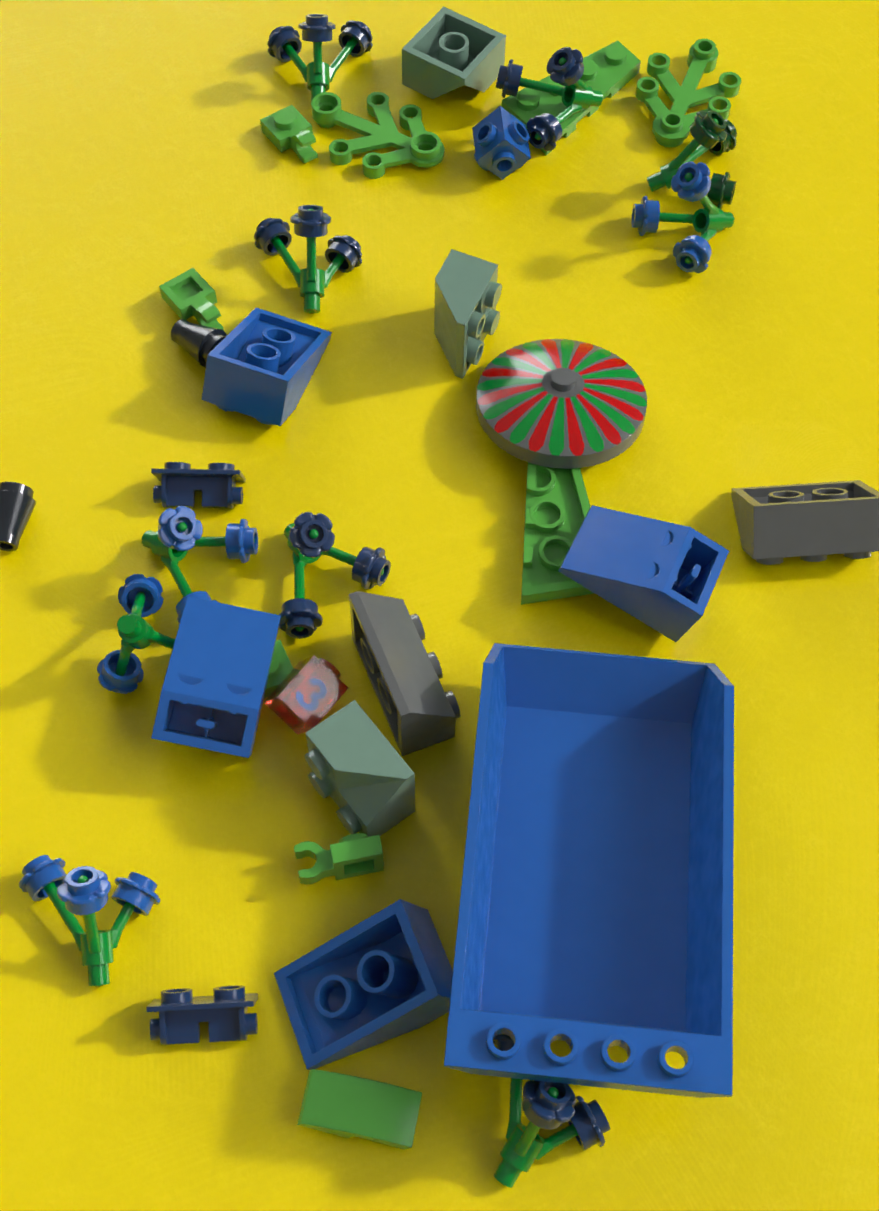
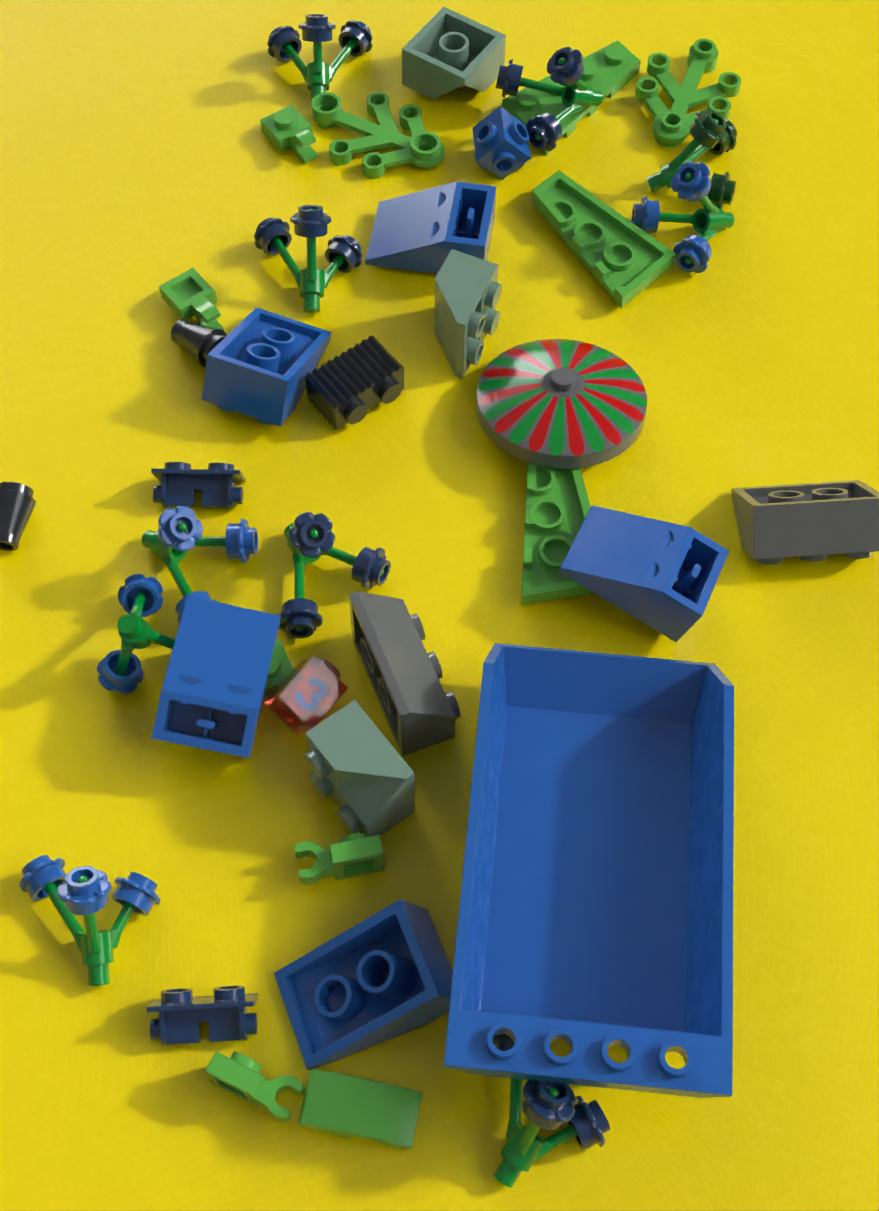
(242, 1078): none -> bright green plate
(355, 383): none -> black brick
(425, 225): none -> blue slope
(605, 241): none -> bright green wing

